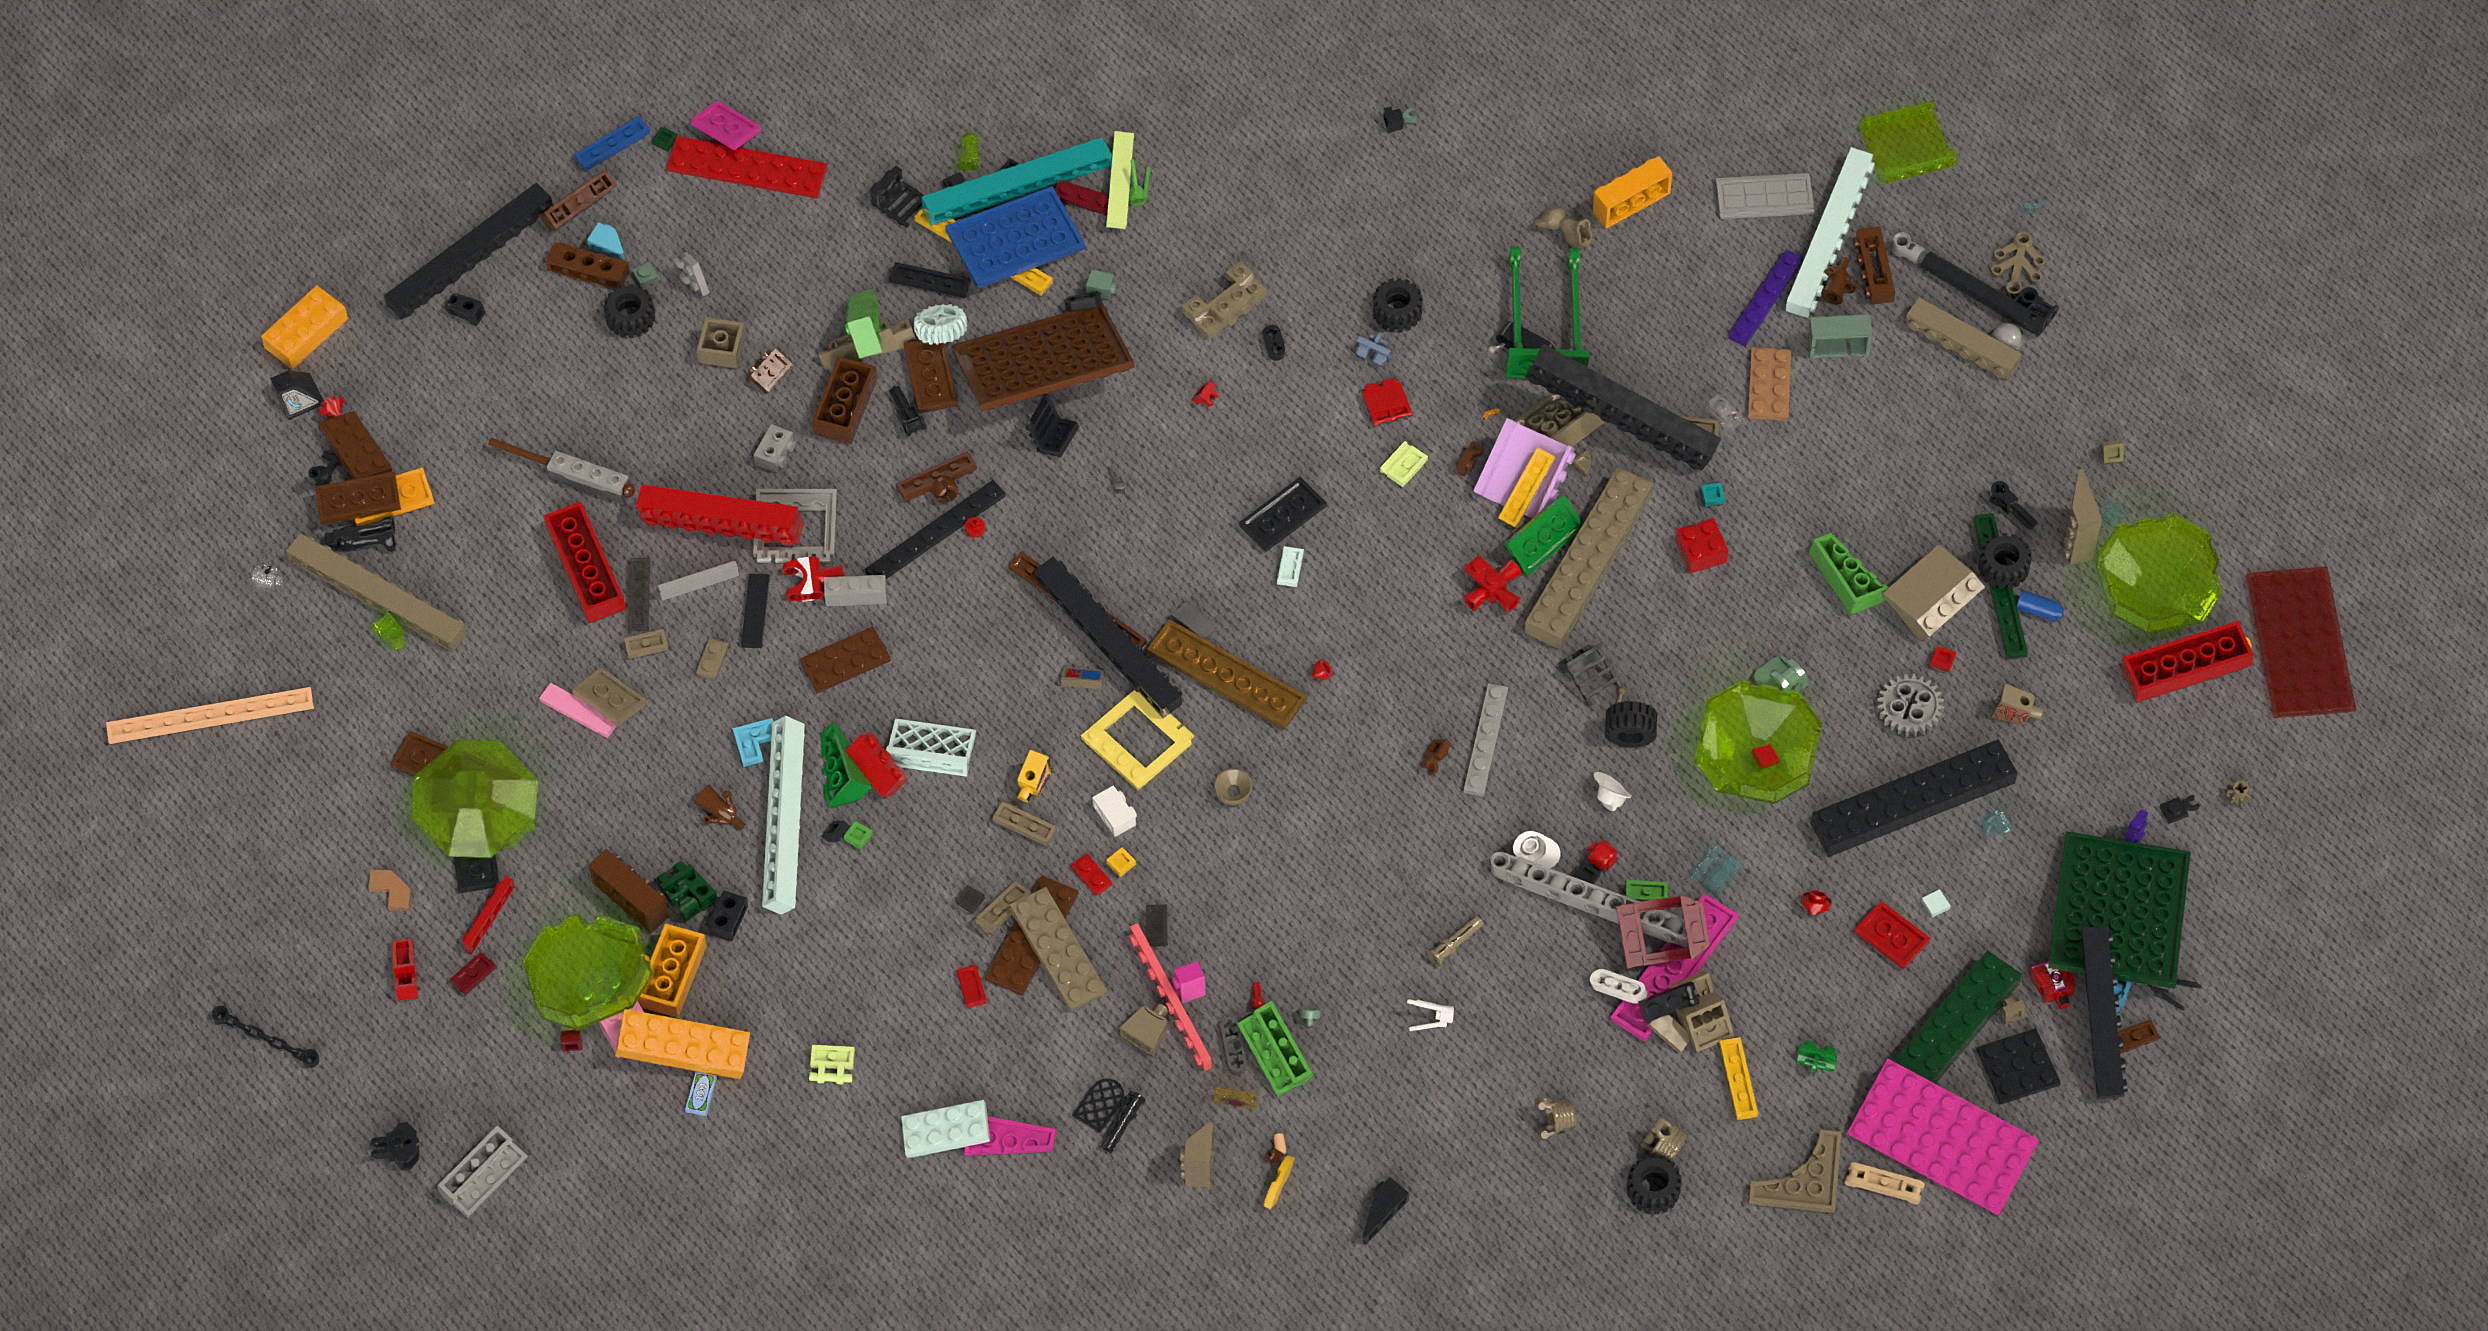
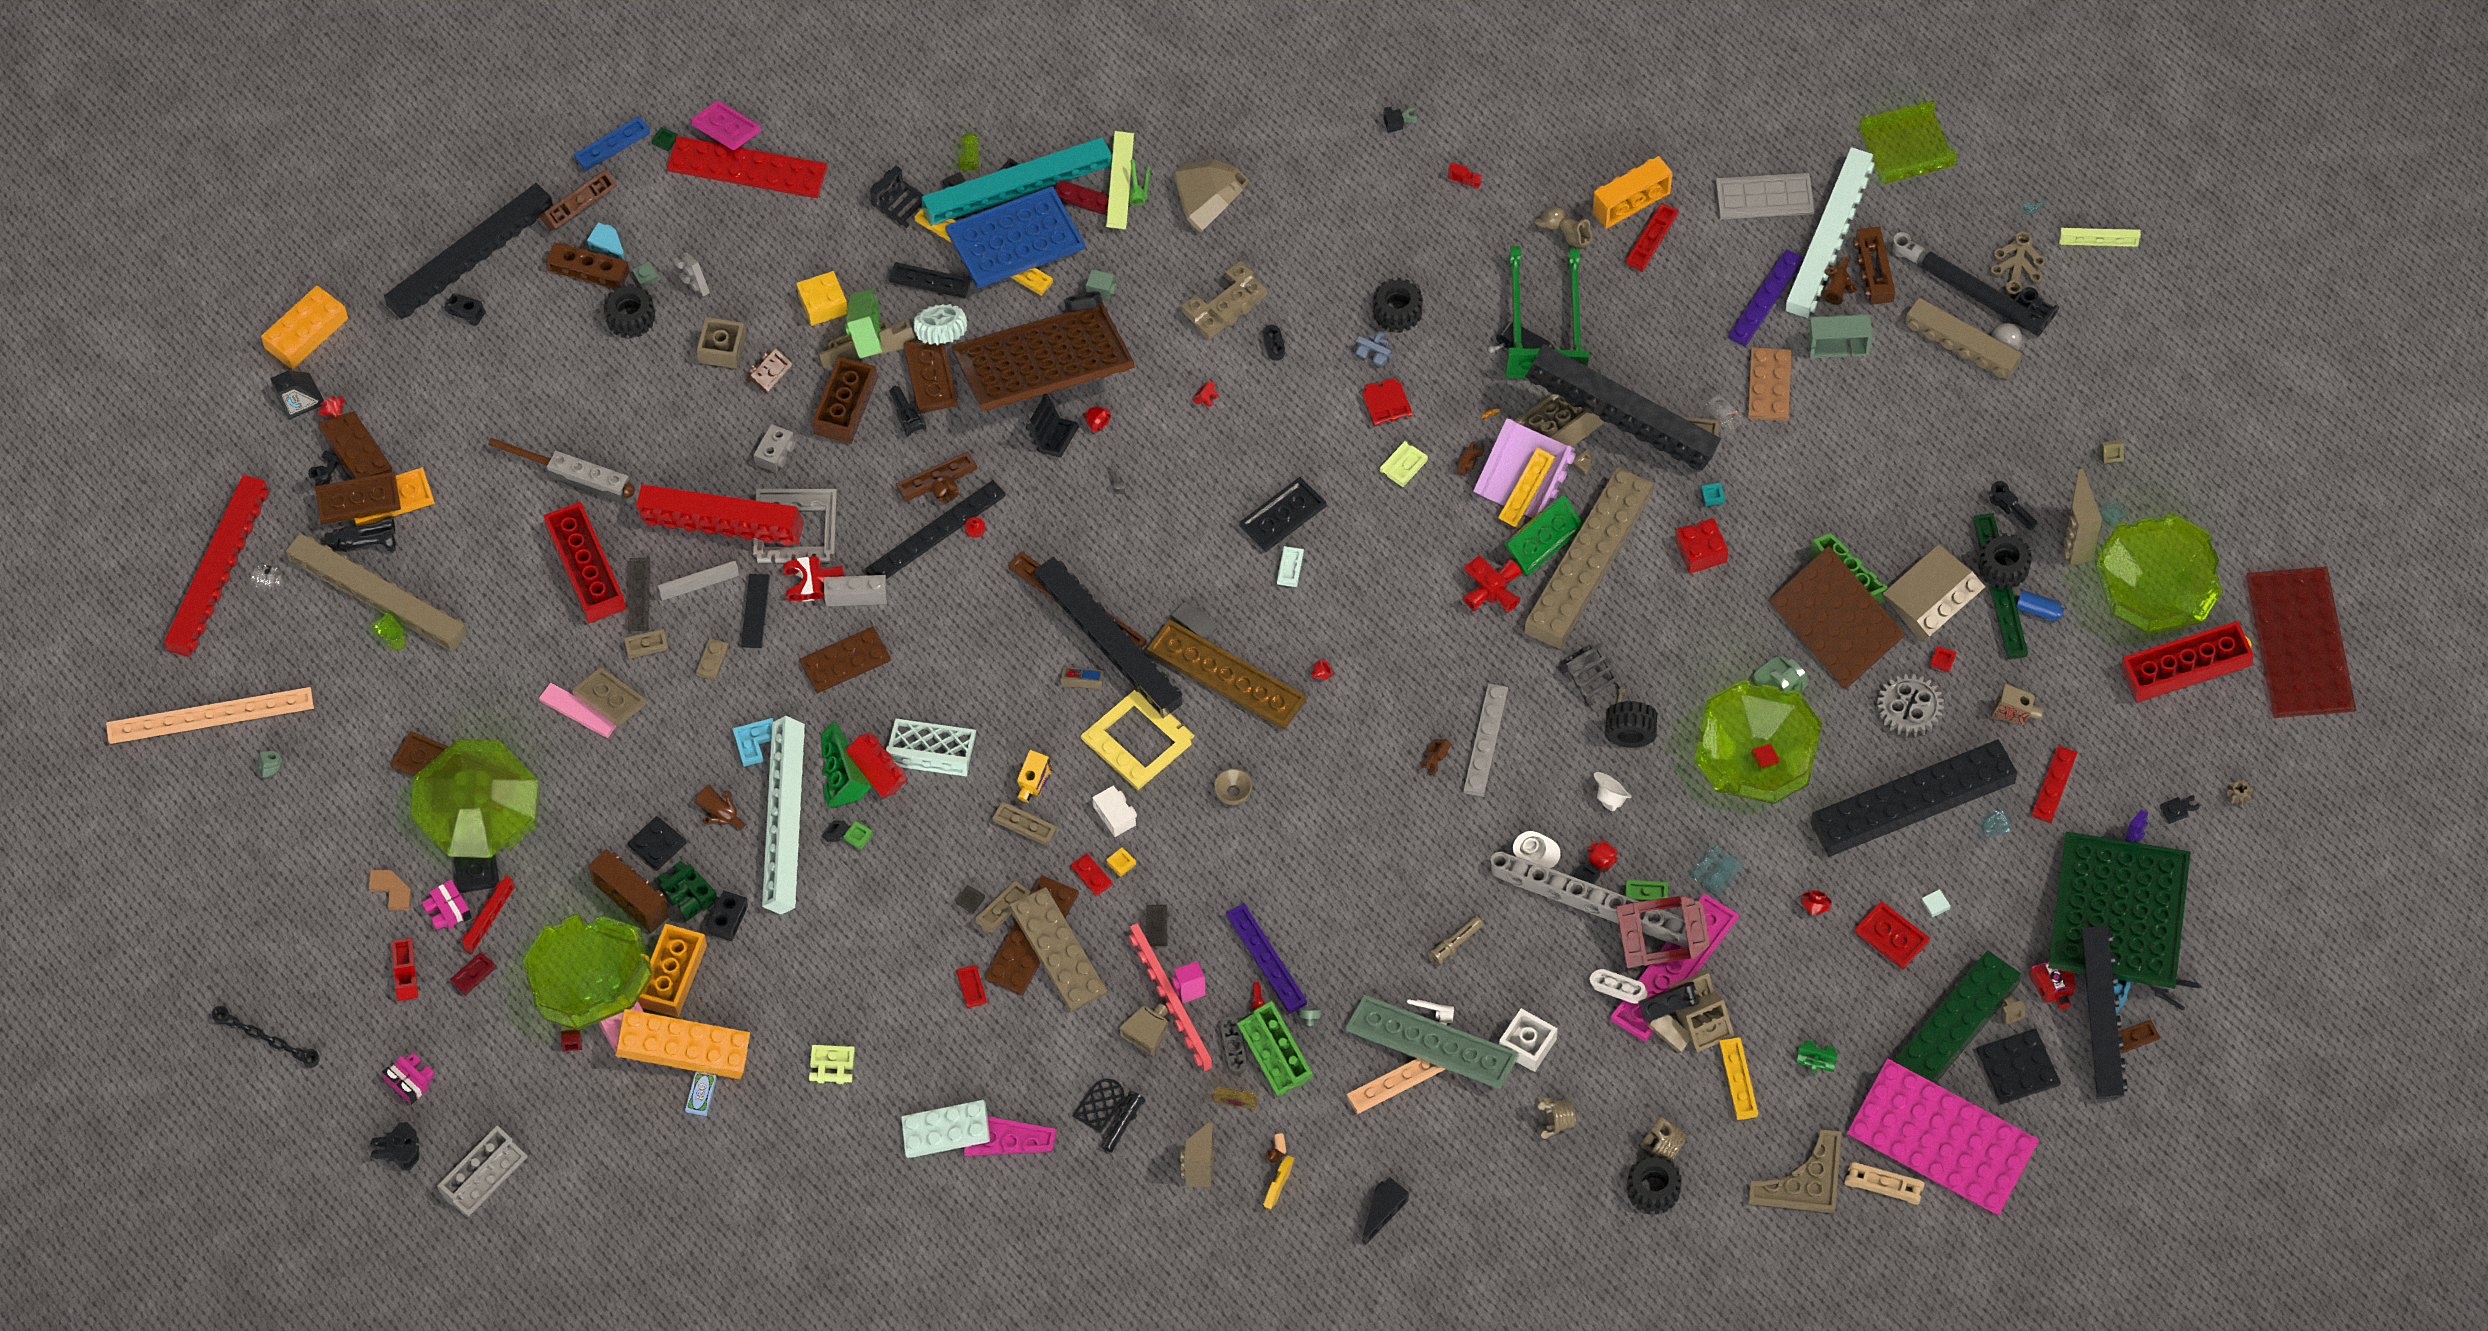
(216, 566): none -> red brick
(268, 763): none -> sand green piece
(406, 1079): none -> dark pink hips
(449, 905): none -> dark pink hips
(657, 843): none -> black plate
(822, 298): none -> yellow brick
(1097, 418): none -> red cone
(1207, 189): none -> dark tan brick
(1266, 958): none -> dark purple plate
(1392, 1084): none -> light nougat plate
(1432, 1041): none -> sand green plate
(1462, 175): none -> red plate
(1529, 1038): none -> white brick
(1652, 237): none -> red plate
(1837, 617): none -> reddish brown plate
(2054, 784): none -> red plate
(2099, 237): none -> yellowish green tile

